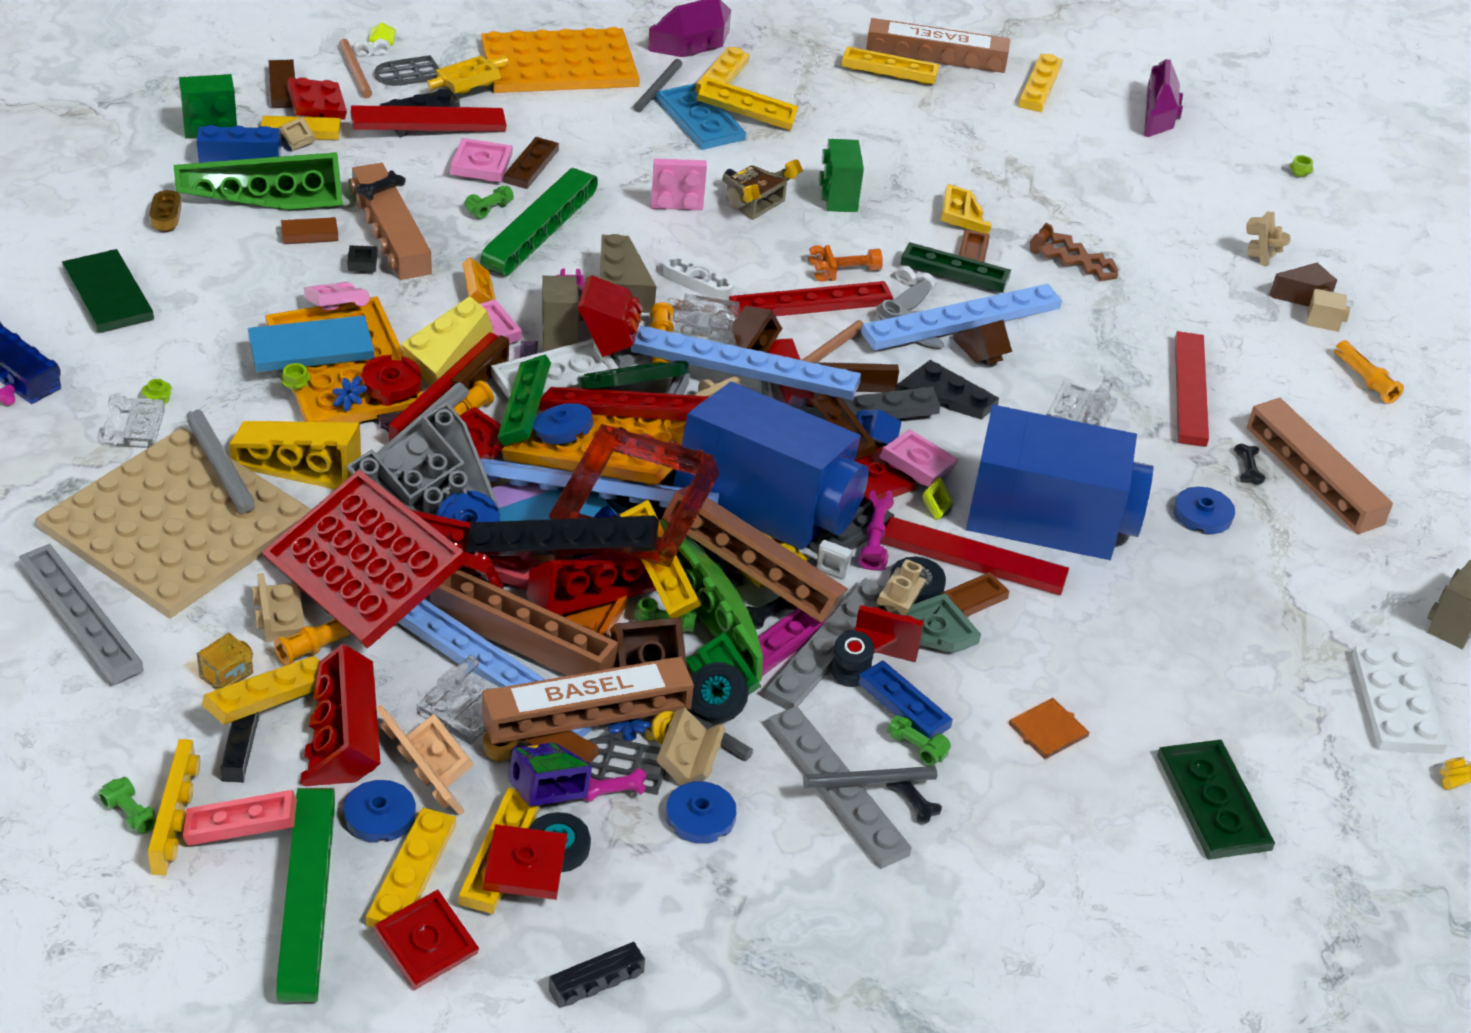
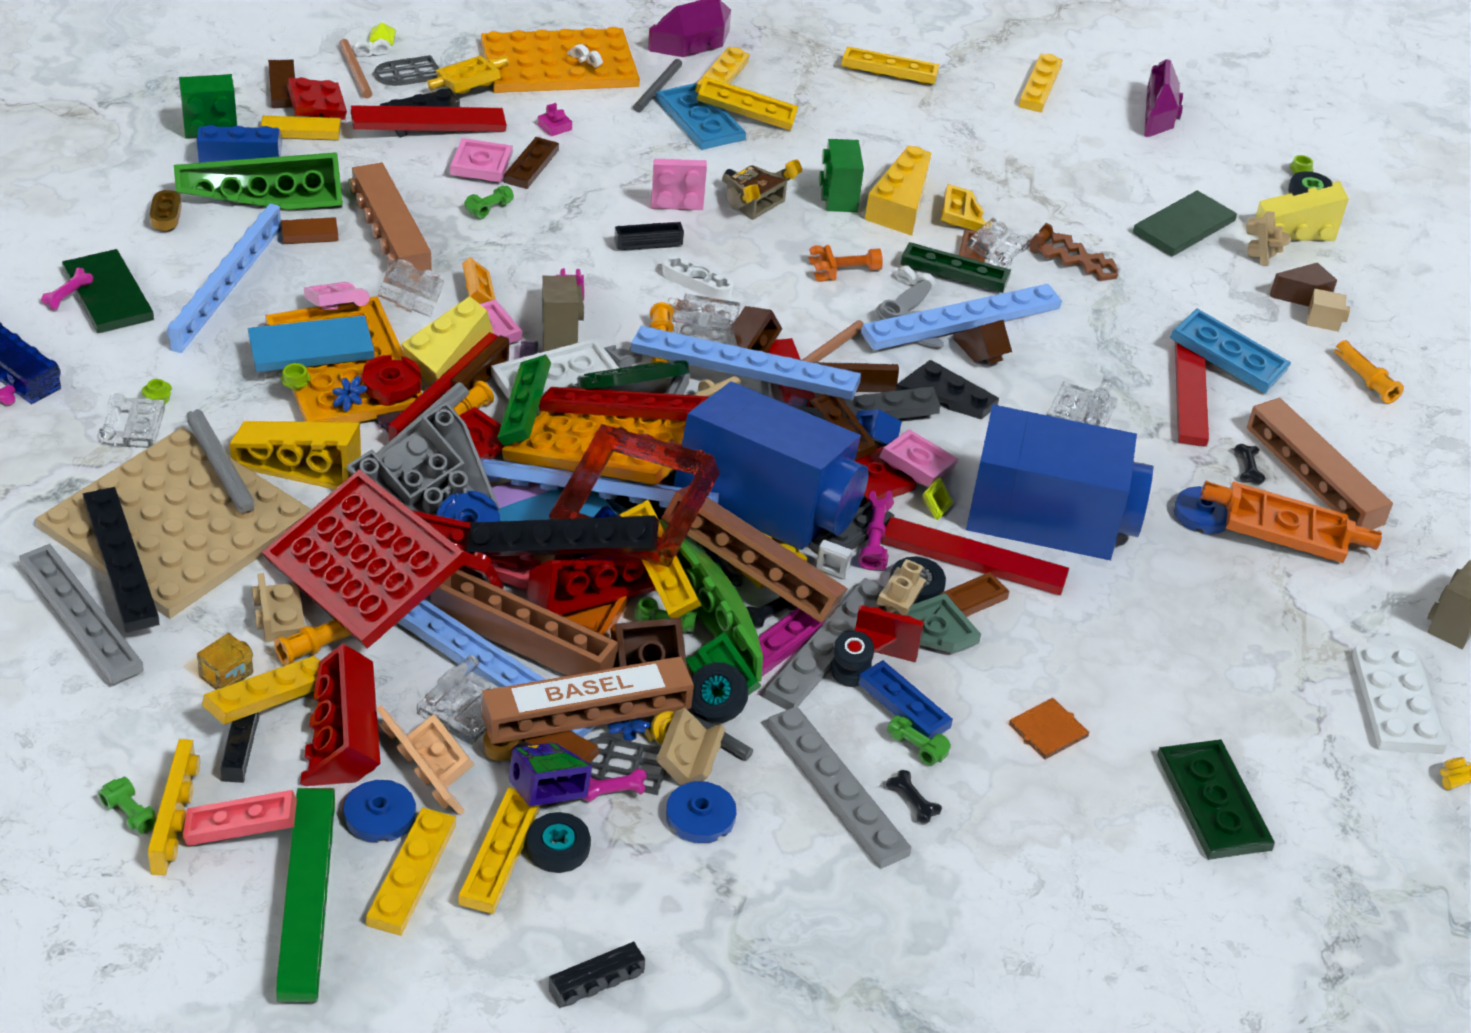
(79, 279): none -> dark pink piece
(121, 560): none -> black plate
(224, 279): none -> light blue plate
(297, 133): tan tile -> none
(362, 258): pearl dark grey plate -> none
(370, 189): black piece -> none
(412, 284): none -> clear plate
(425, 939): red tile -> none
(525, 862): red plate -> none
(538, 221): green beam -> none
(554, 120): none -> dark pink tile
(563, 423): blue plate -> none
(582, 52): none -> white piece
(610, 314): red slope -> none
(623, 266): dark tan wedge -> none
(648, 235): none -> black piece
(817, 299): red tile -> none
(869, 777): dark grey bar -> none
(899, 192): none -> yellow wedge
(938, 45): nougat brick -> none
(992, 237): none -> clear plate
(1184, 223): none -> dark green tile
(1230, 350): none -> dark azure tile
(1289, 521): none -> orange plate
(1305, 180): none -> black bush
(1310, 214): none -> light yellow wedge

